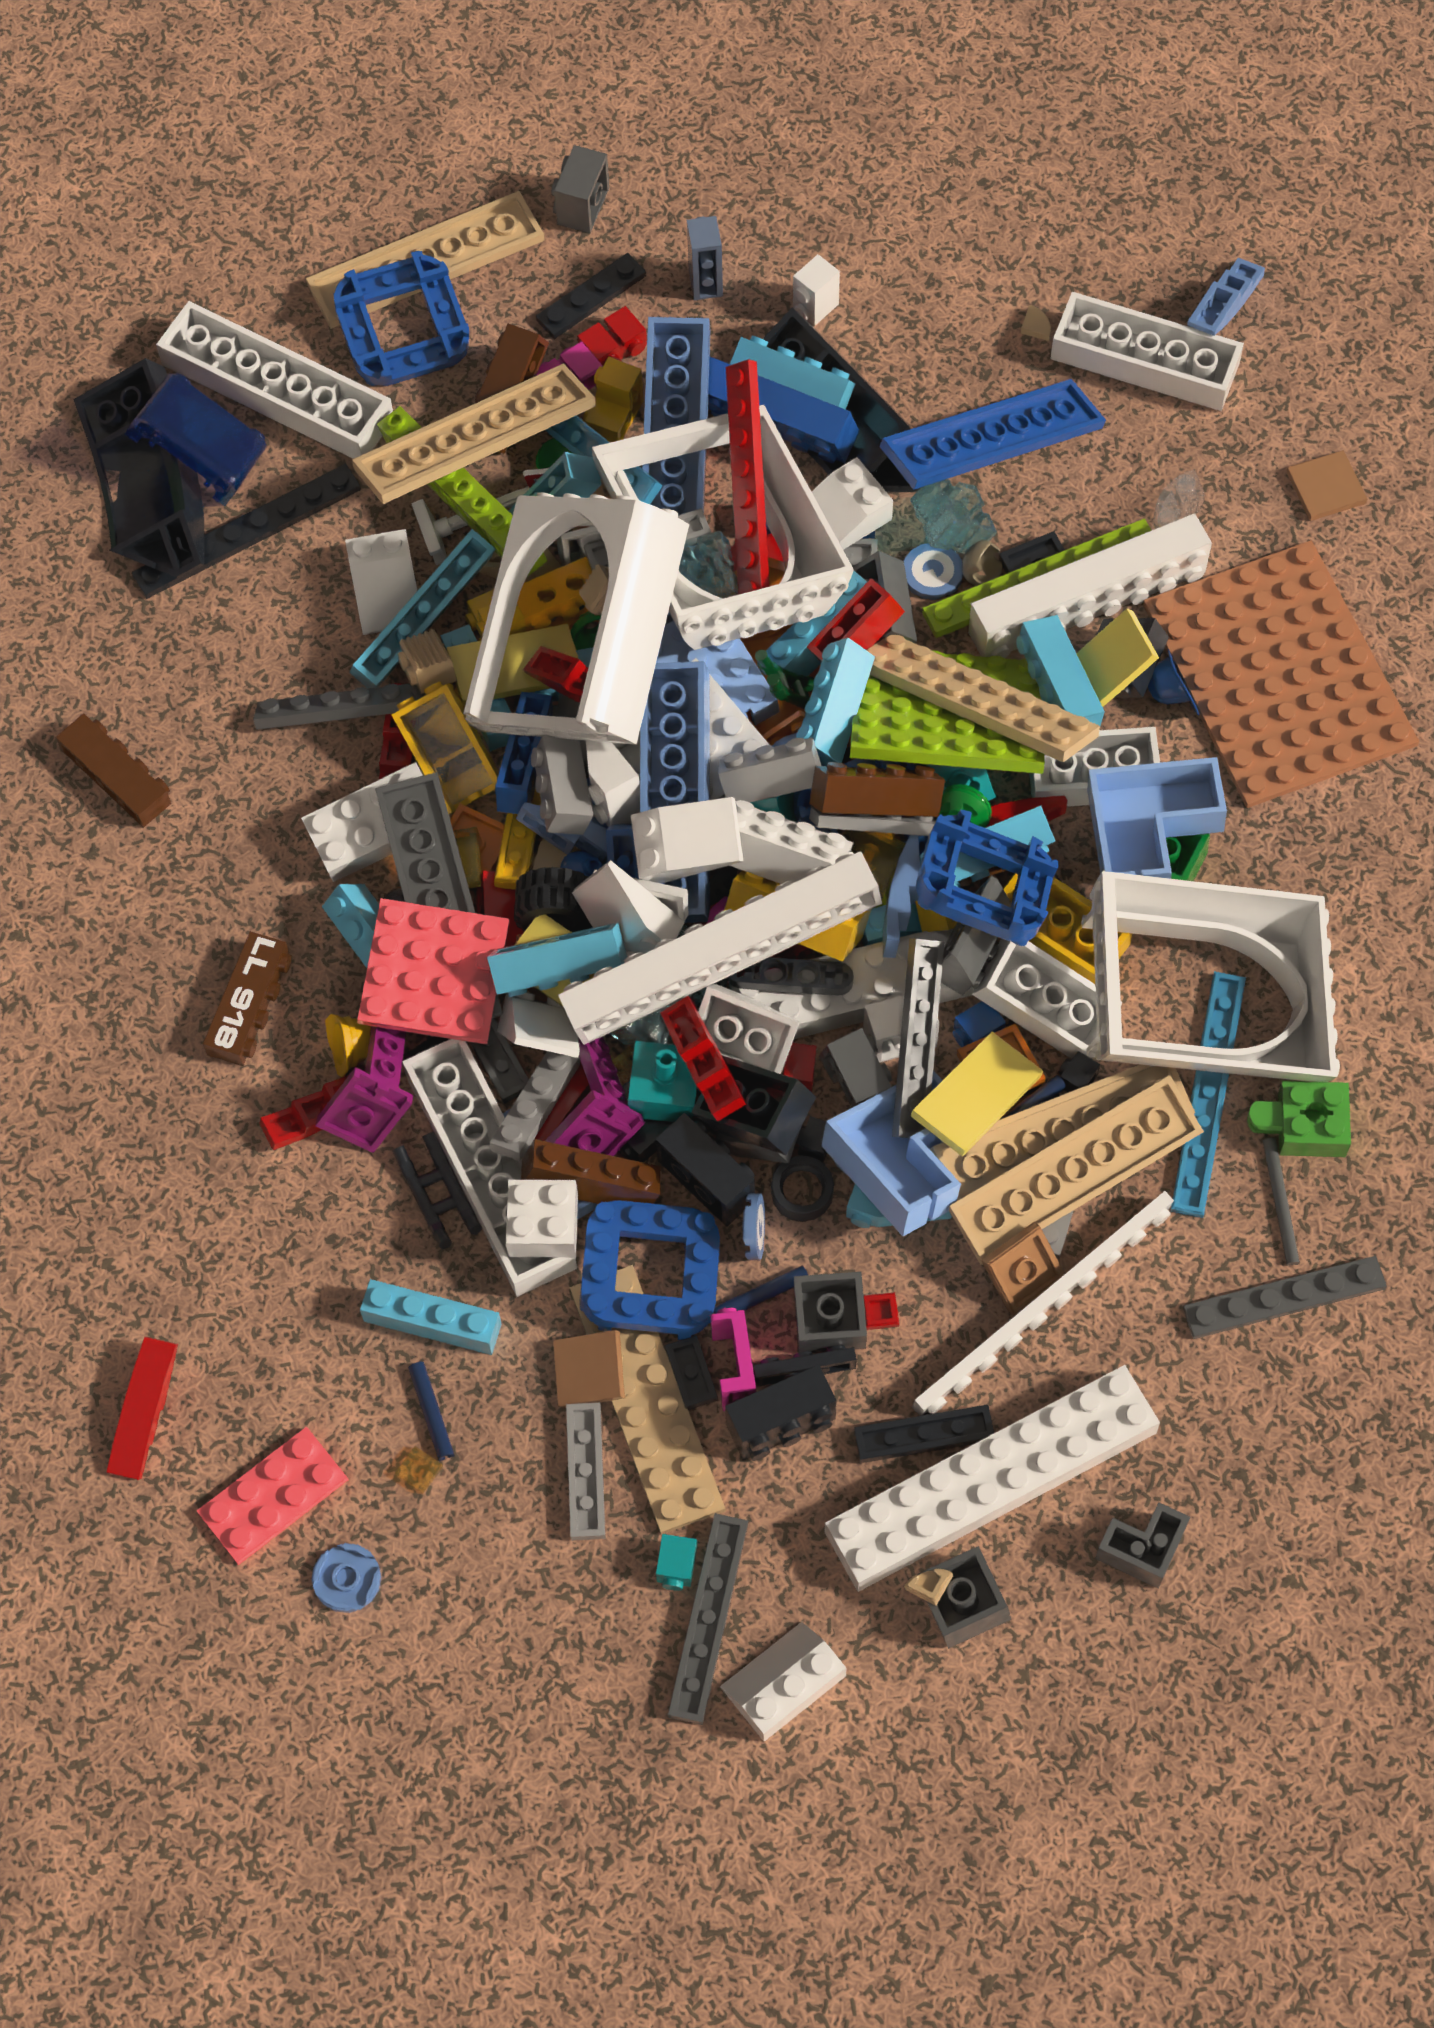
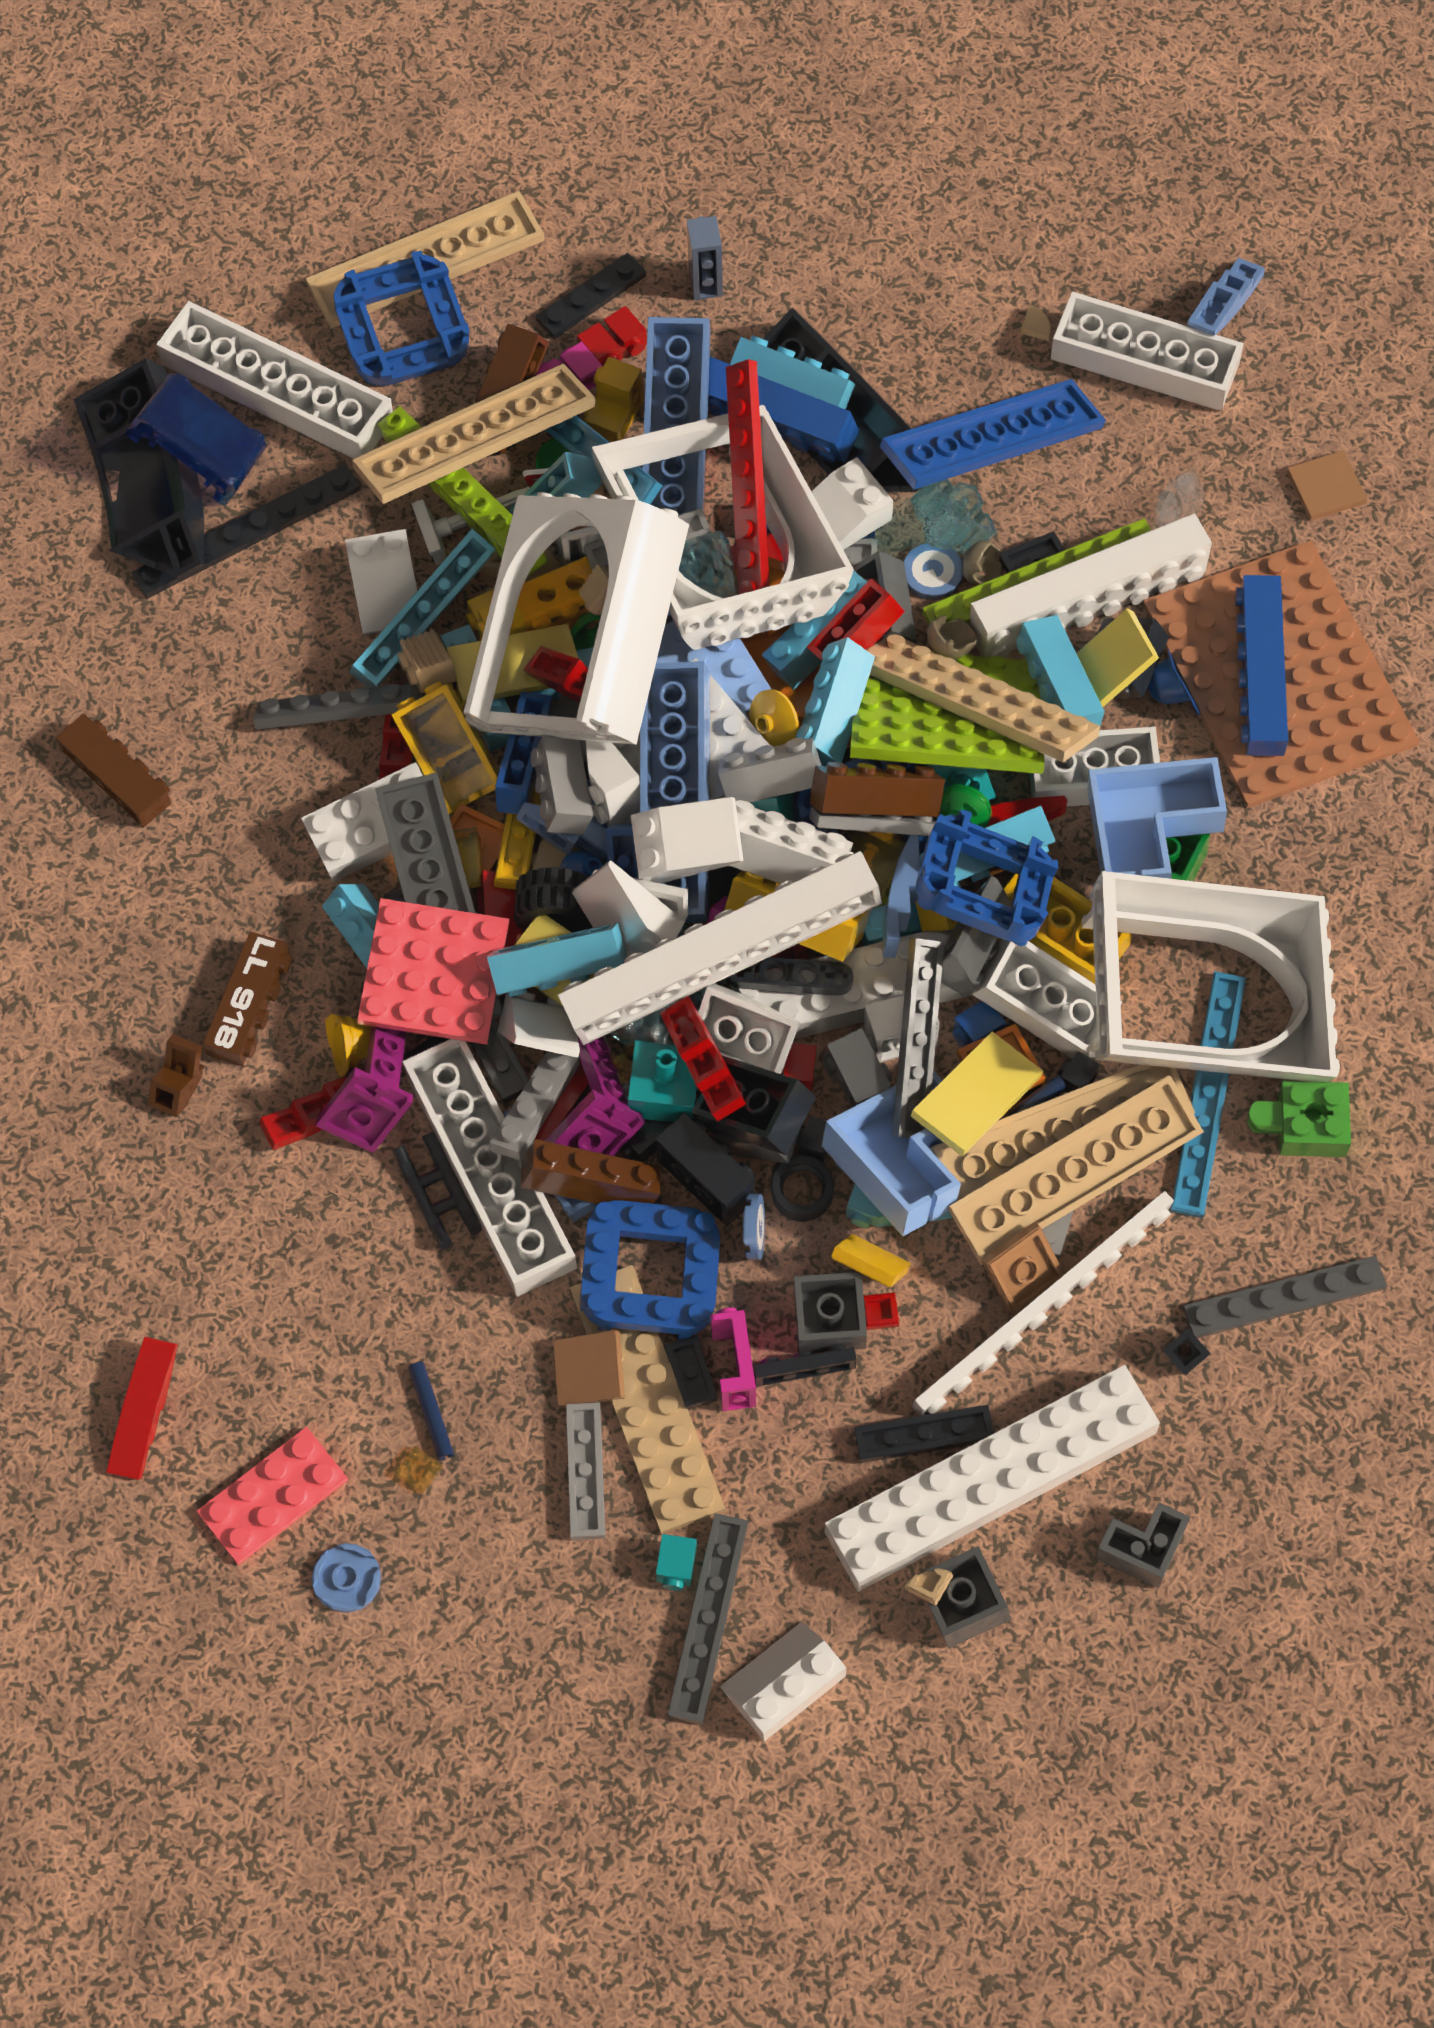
(178, 1078): none -> reddish brown brick
(431, 1317): medium azure brick -> none
(542, 1218): white brick -> none
(581, 188): dark grey brick -> none
(763, 1292): dark blue piece -> none
(774, 717): none -> yellow dish
(780, 679): dark green piece -> none
(781, 1413): black brick -> none
(816, 289): white brick -> none
(870, 1260): none -> yellow tile
(951, 638): none -> dark tan hair
(1196, 1355): none -> black plate
(1263, 665): none -> blue brick
(1281, 1202): dark grey bar -> none

